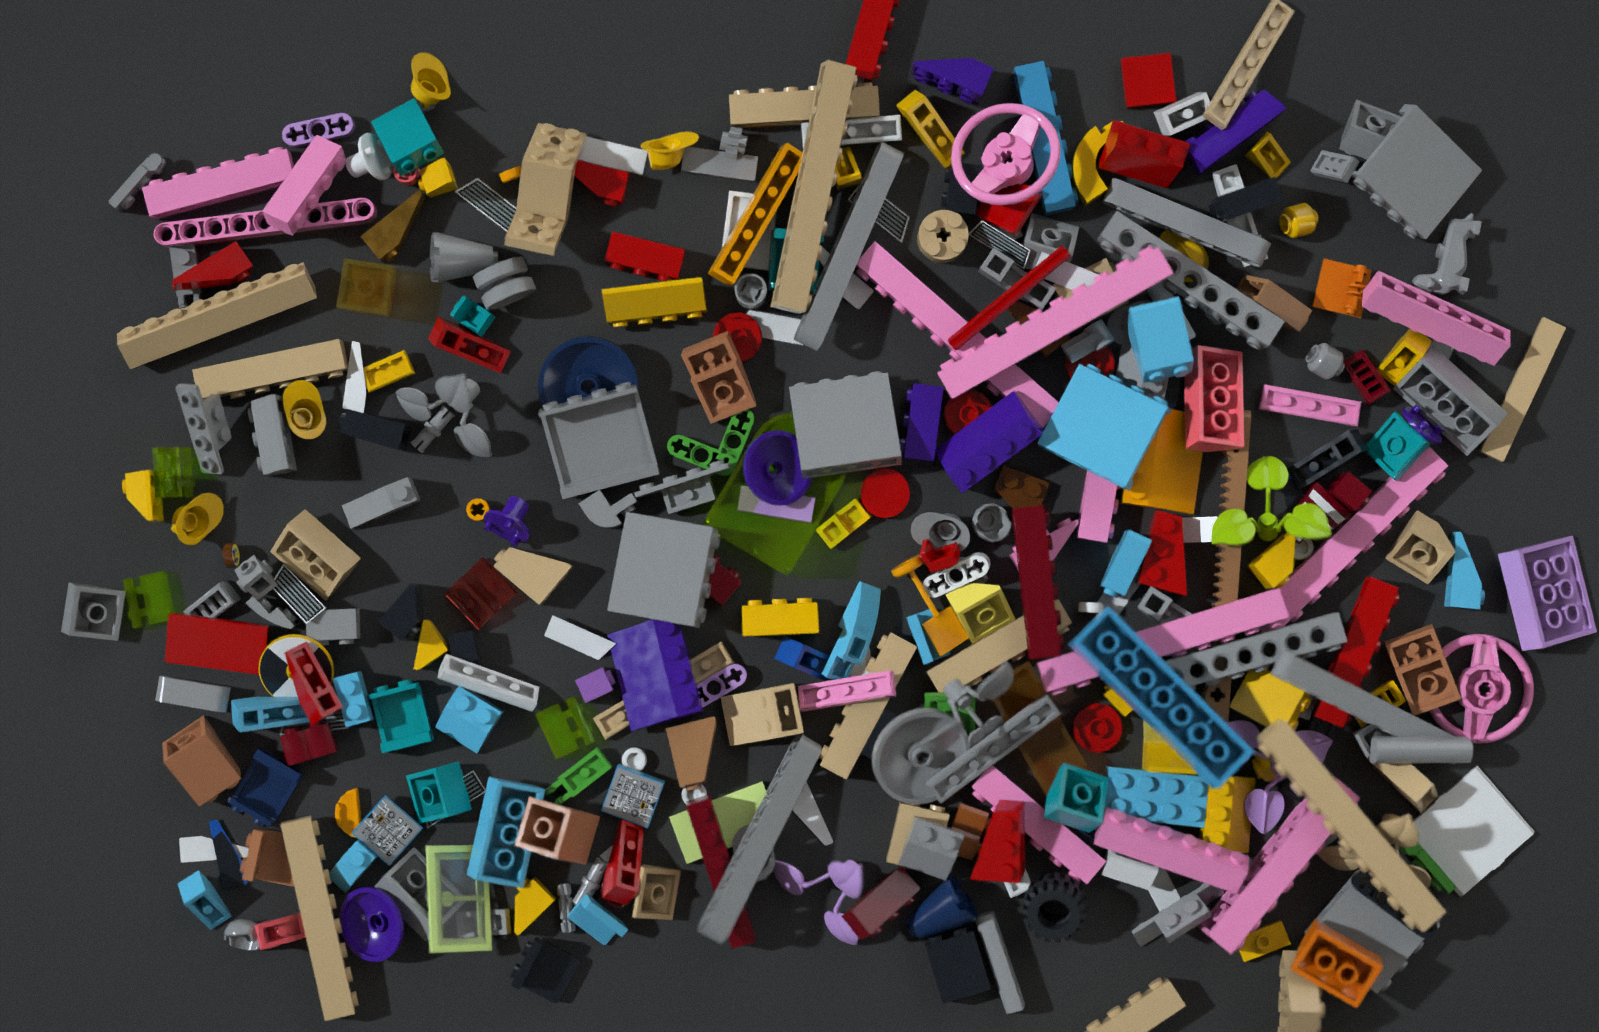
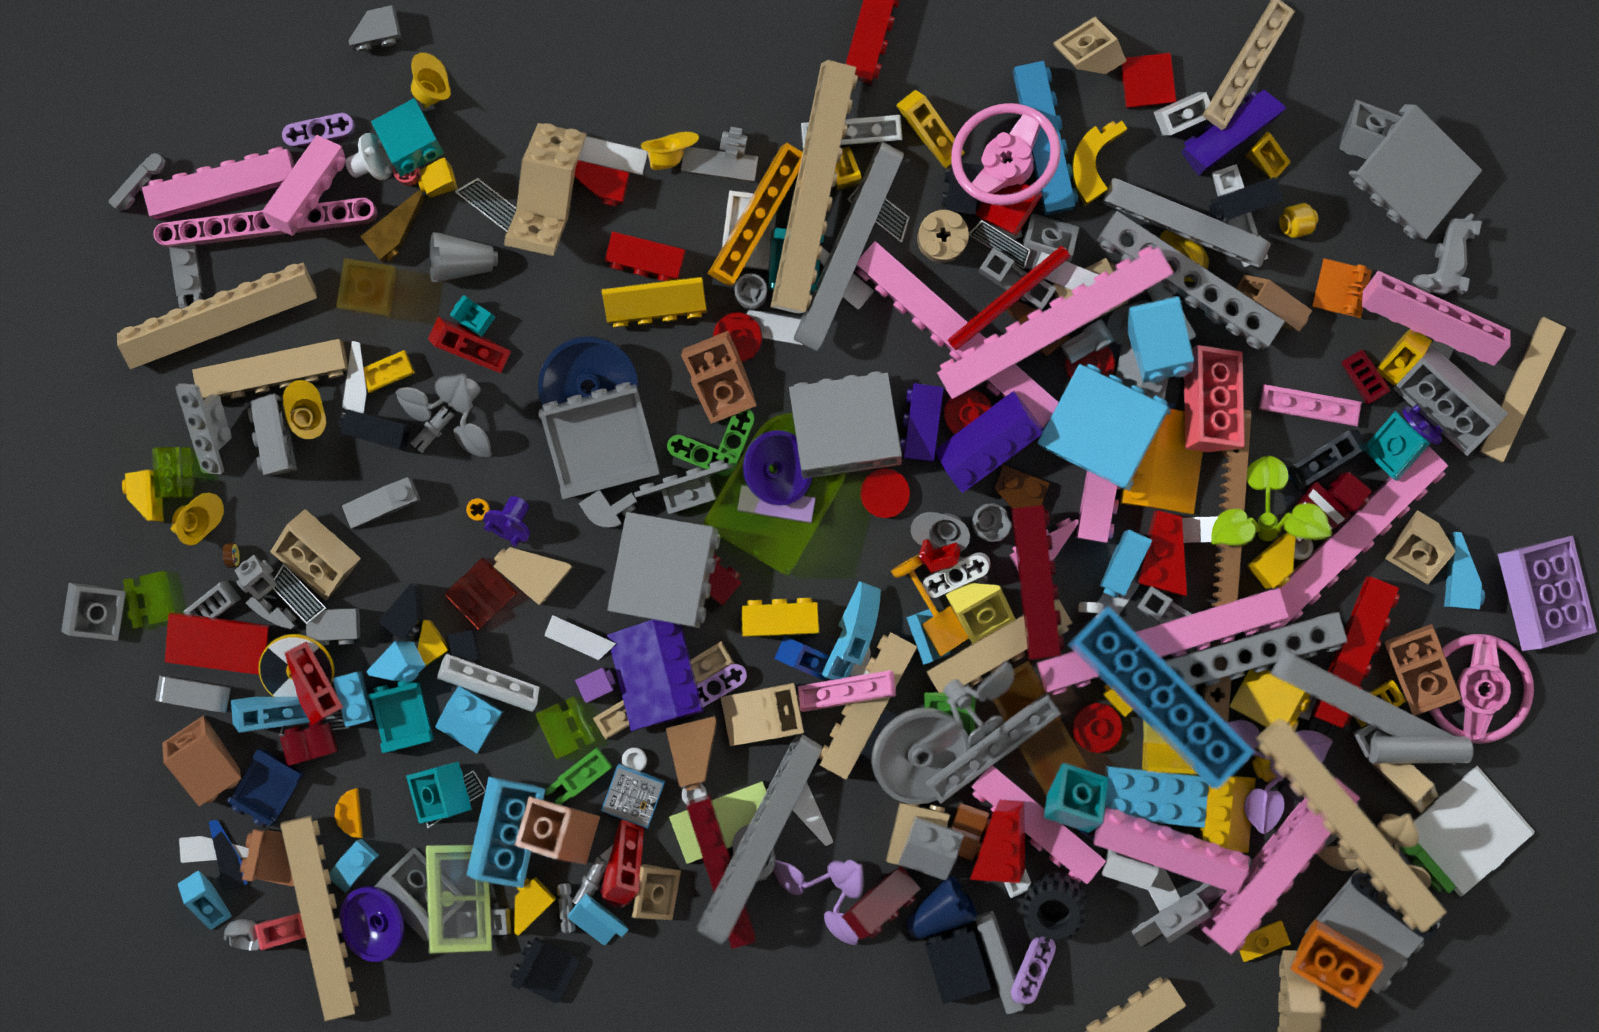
(218, 270): red slope -> none
(376, 28): none -> light grey slope
(387, 830): light grey tile -> none
(398, 662): none -> medium azure slope
(504, 283): light grey wheel -> none
(510, 174): light orange tile -> none
(793, 106): tan brick -> none
(843, 523): yellow slope -> none
(960, 76): dark purple slope -> none
(1024, 977): none -> lavender beam
(1091, 48): none -> tan slope
(1143, 154): red slope -> none
(1325, 361): light grey head -> none
(1334, 166): light grey plate -> none

